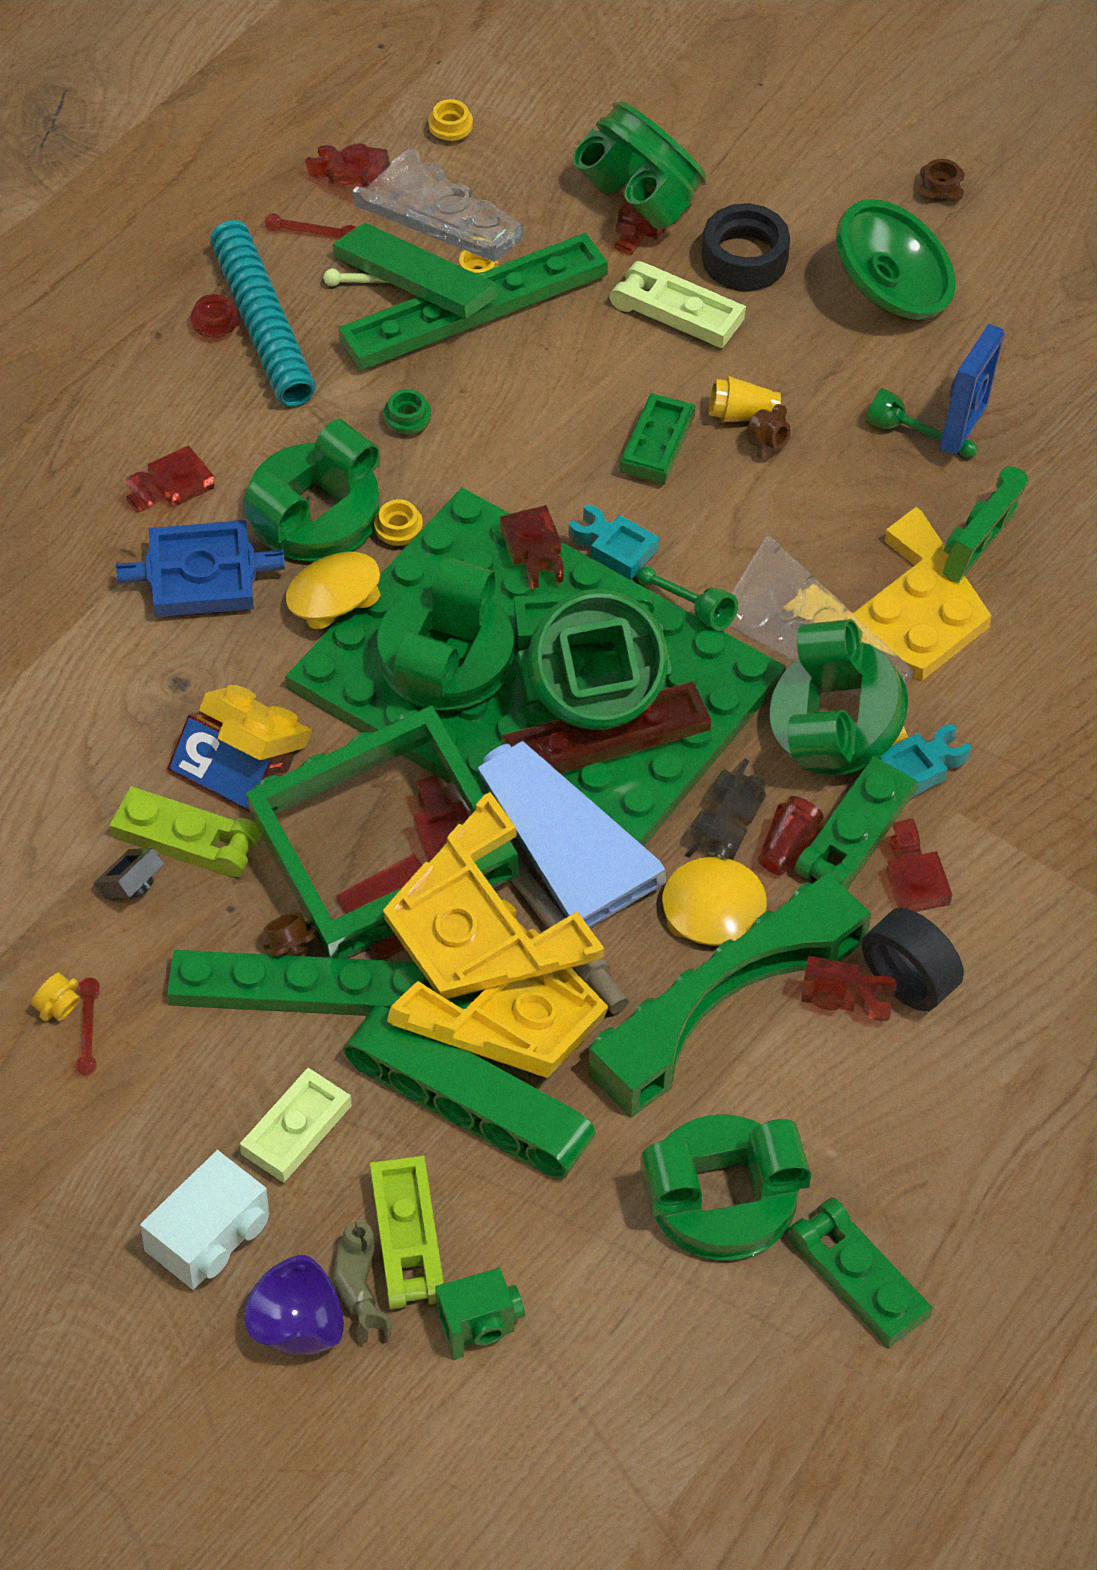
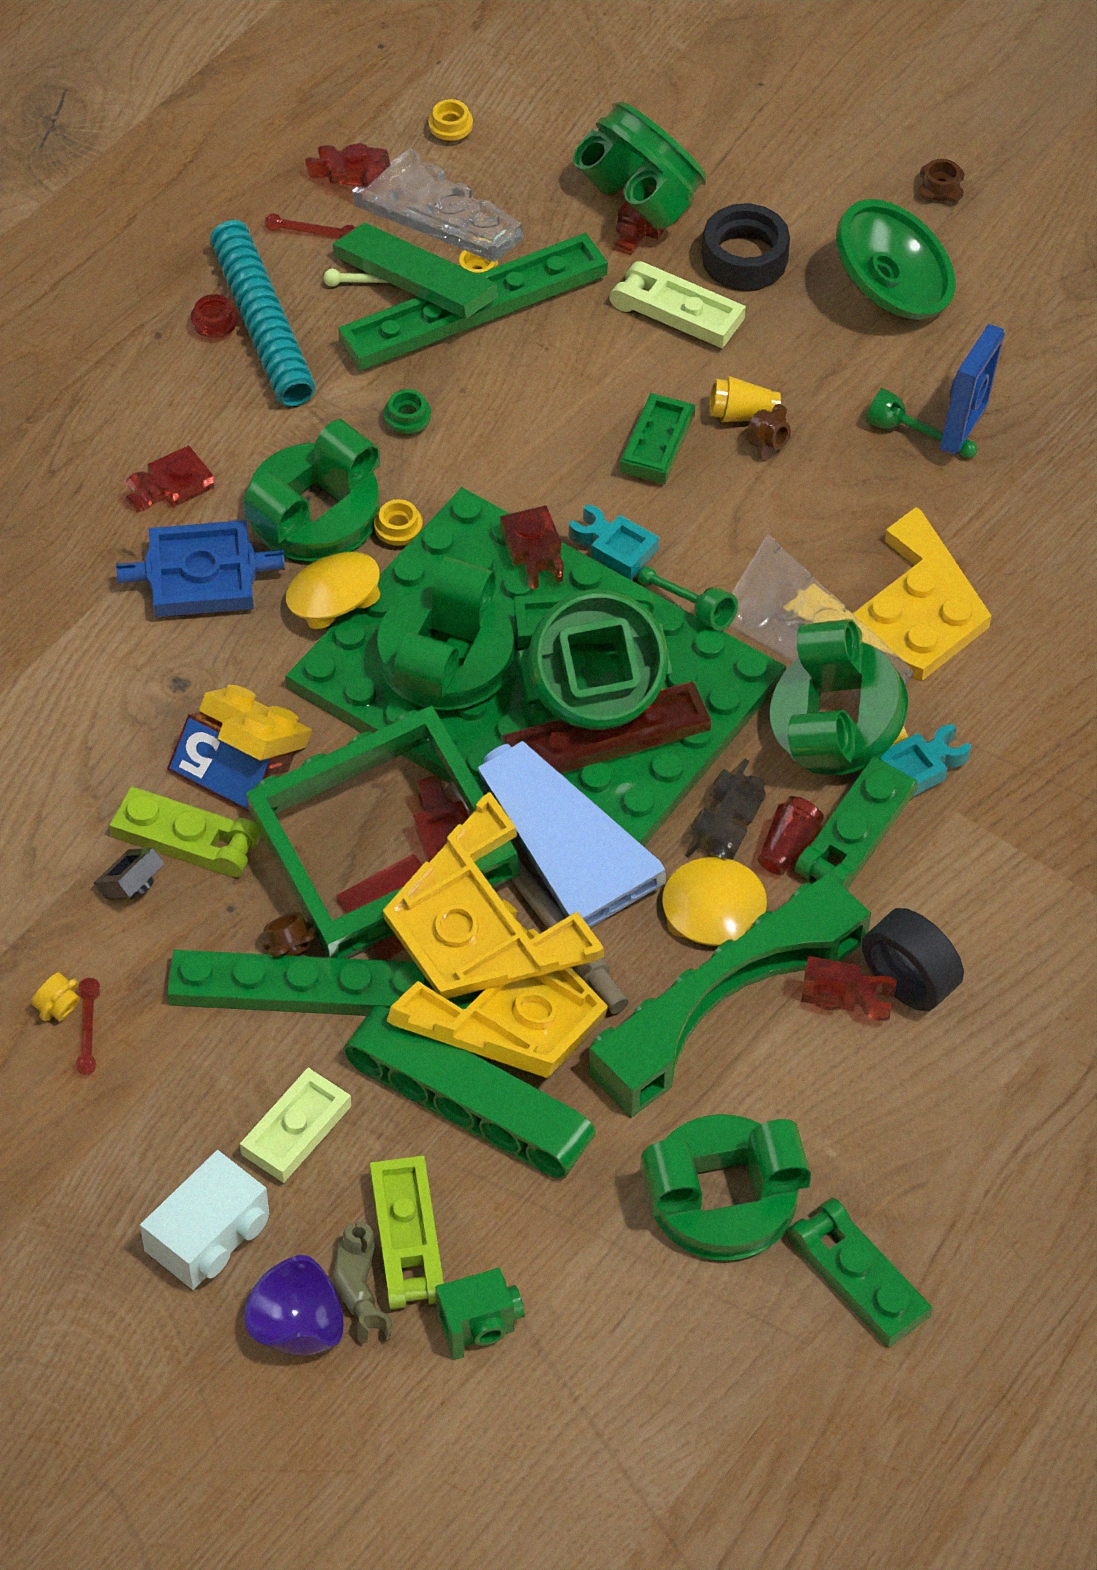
(915, 877): clear red plate -> none
(984, 523): green plate -> none

